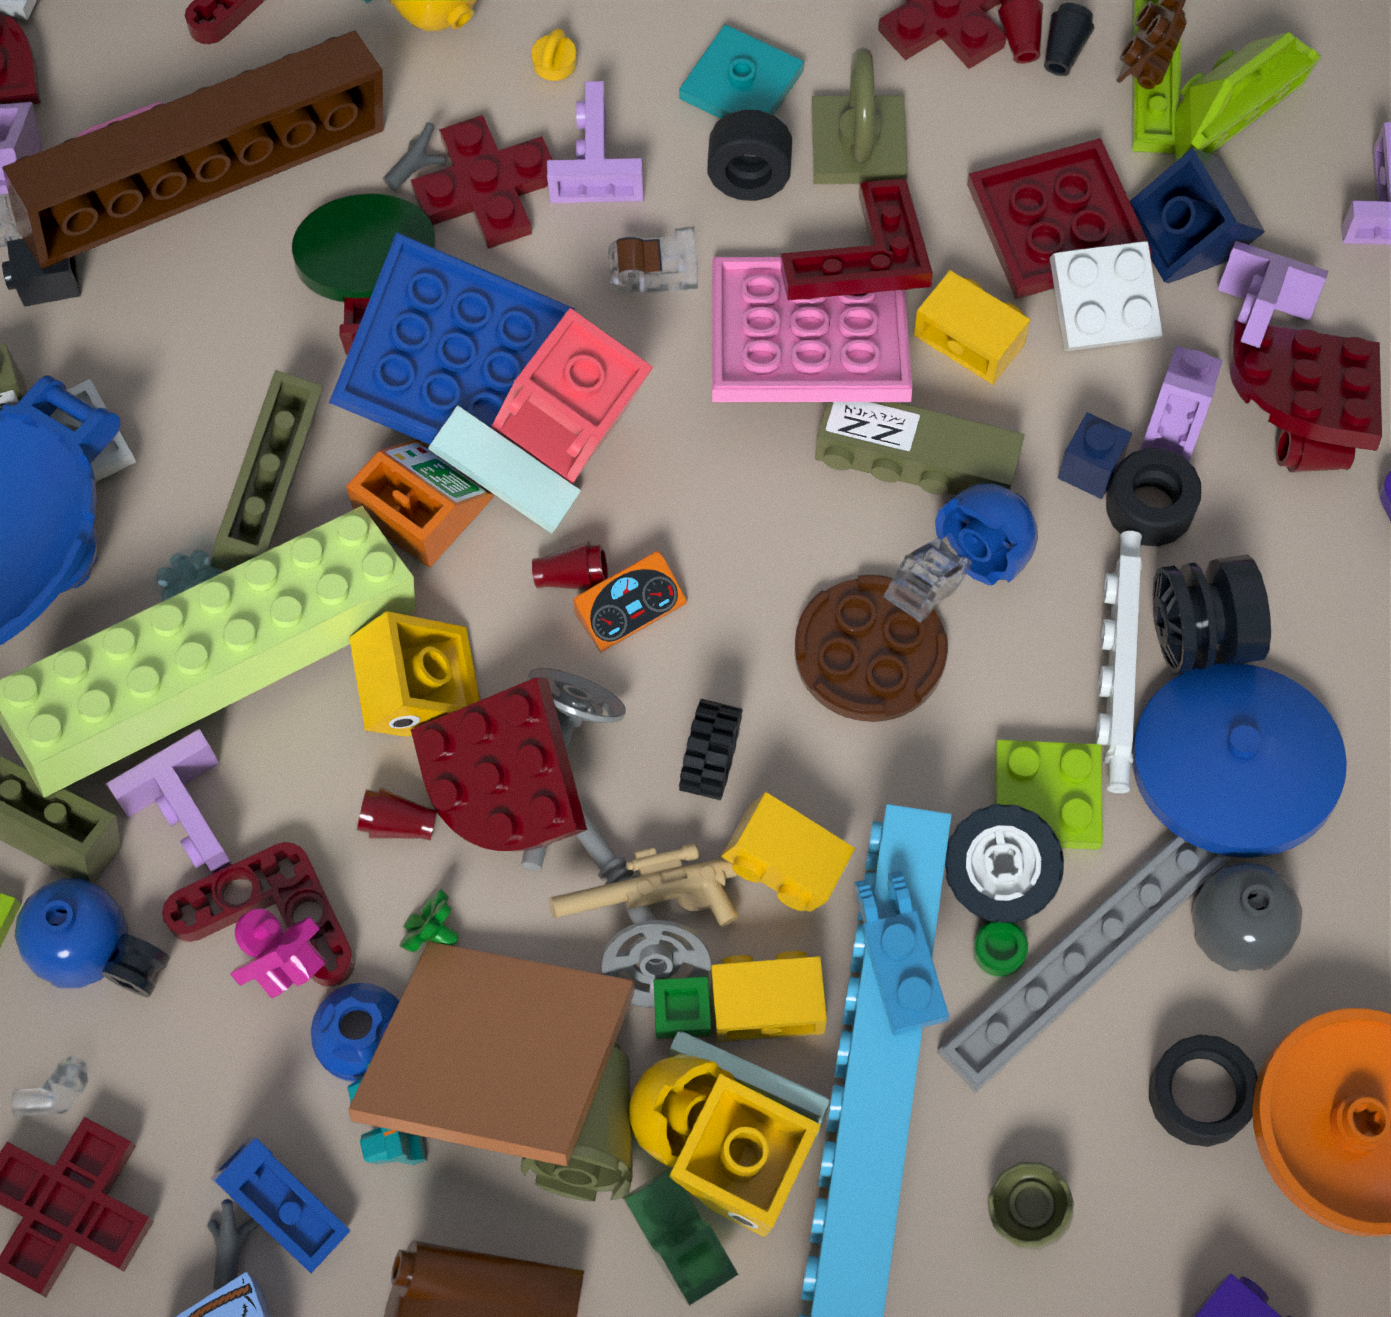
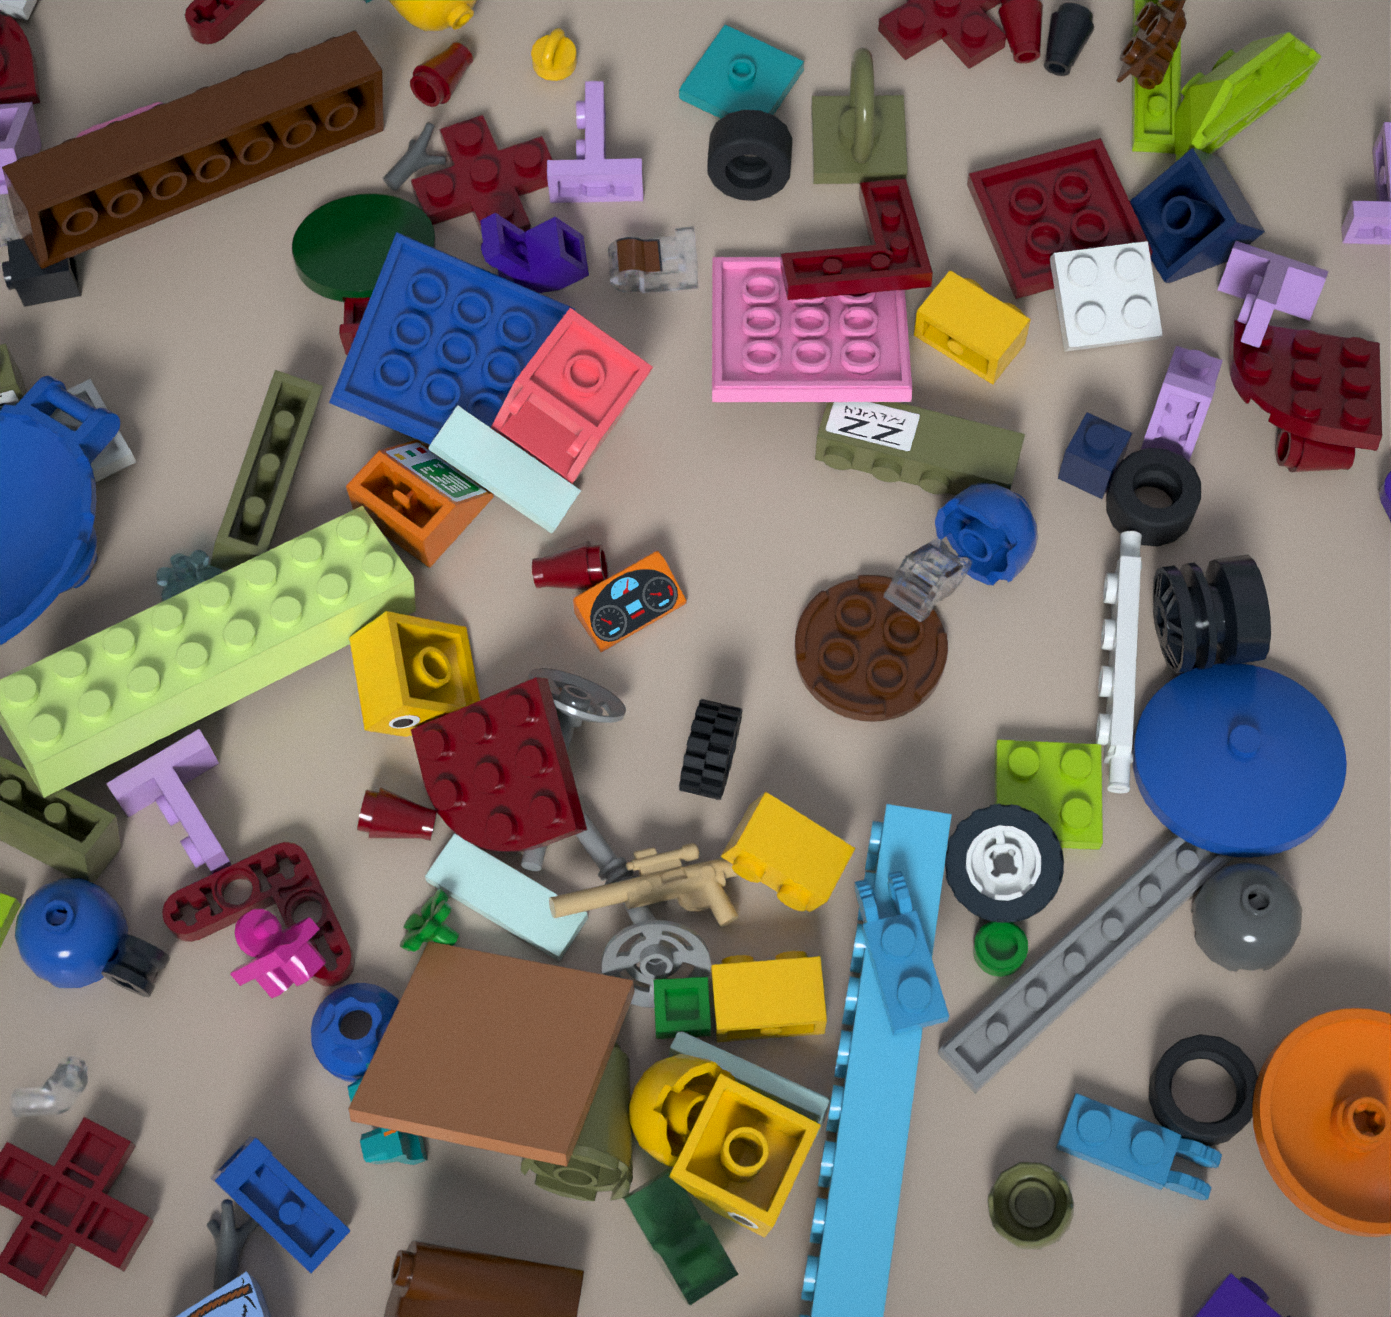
(439, 76): none -> dark red cone
(503, 896): none -> light aqua tile
(538, 259): none -> dark purple brick
(1133, 1147): none -> dark azure hinge

